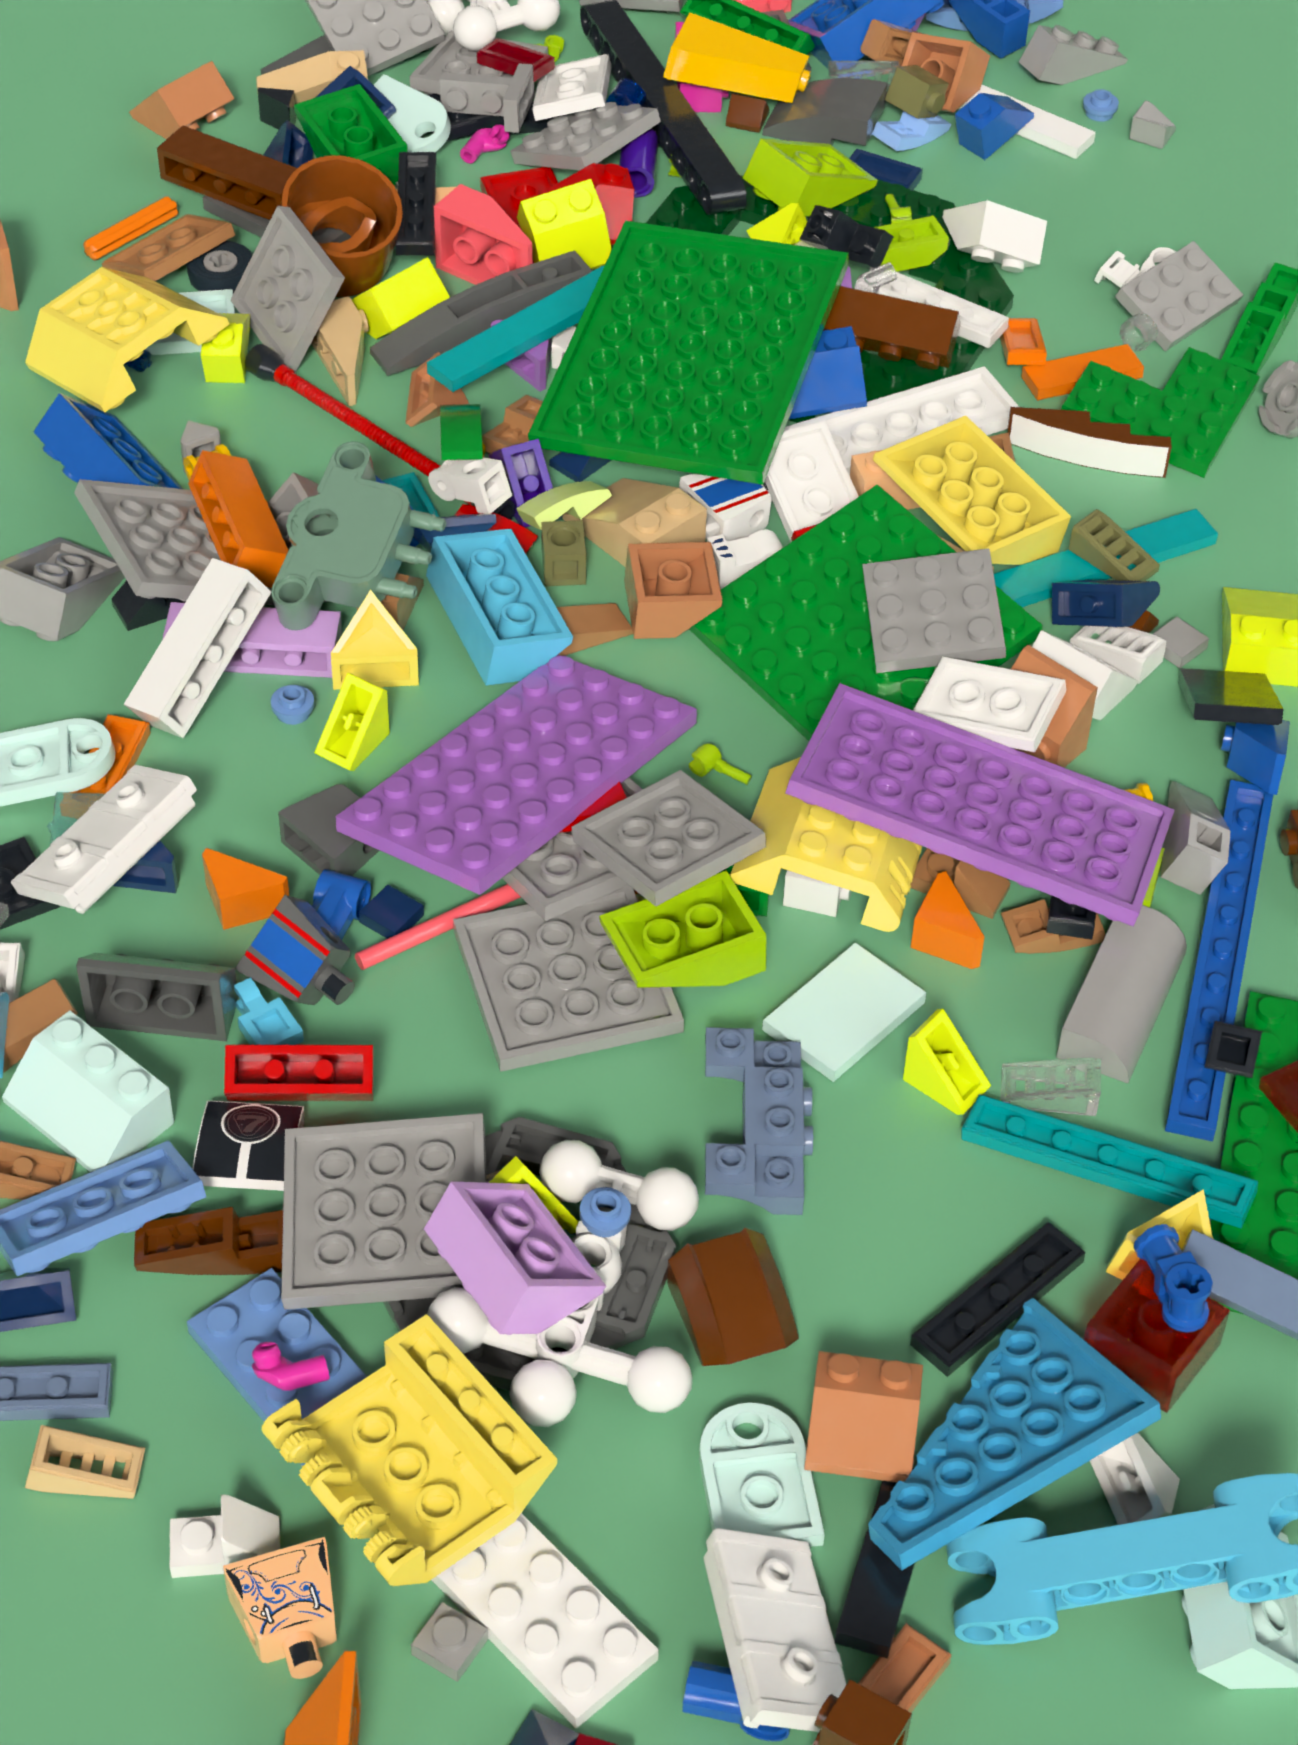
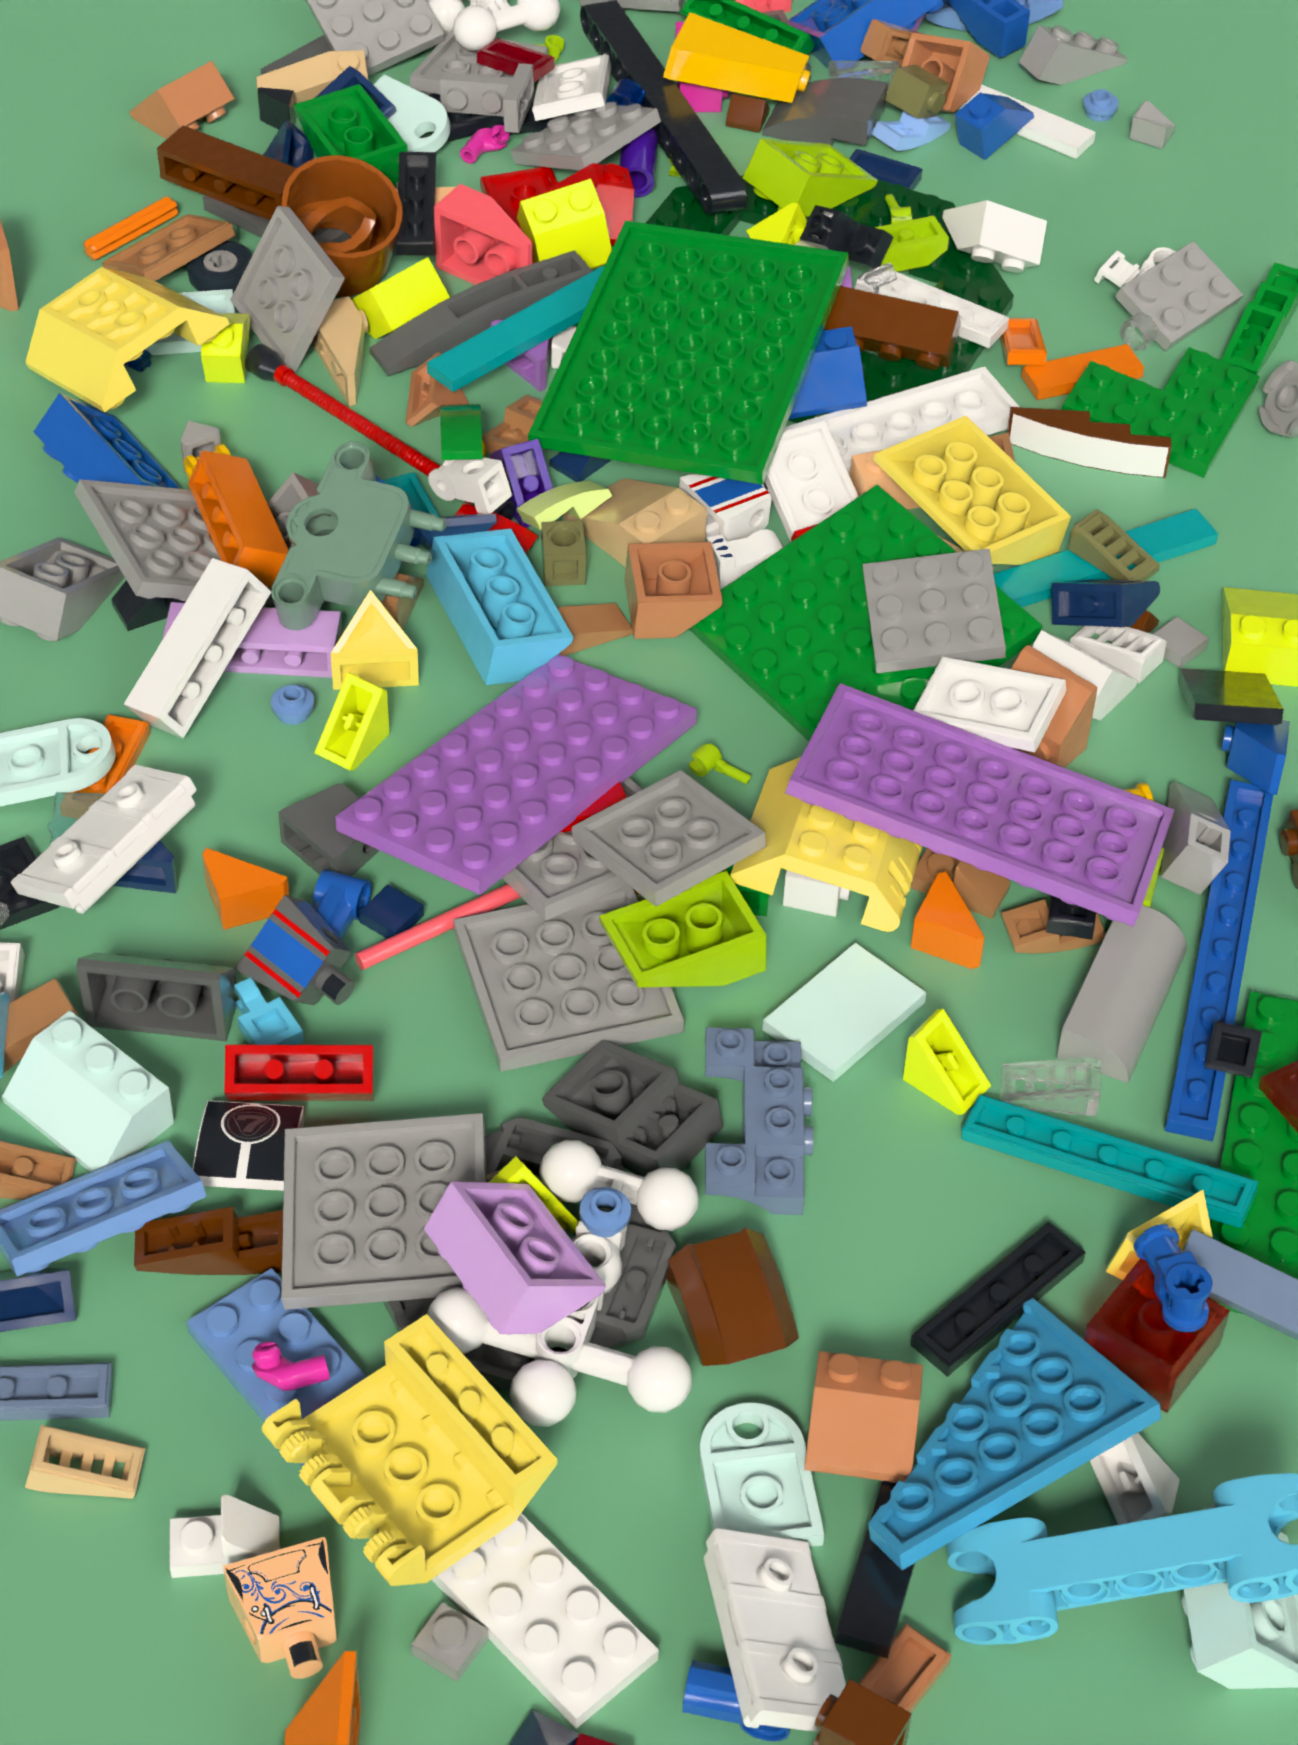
(636, 1108): none -> dark grey slope

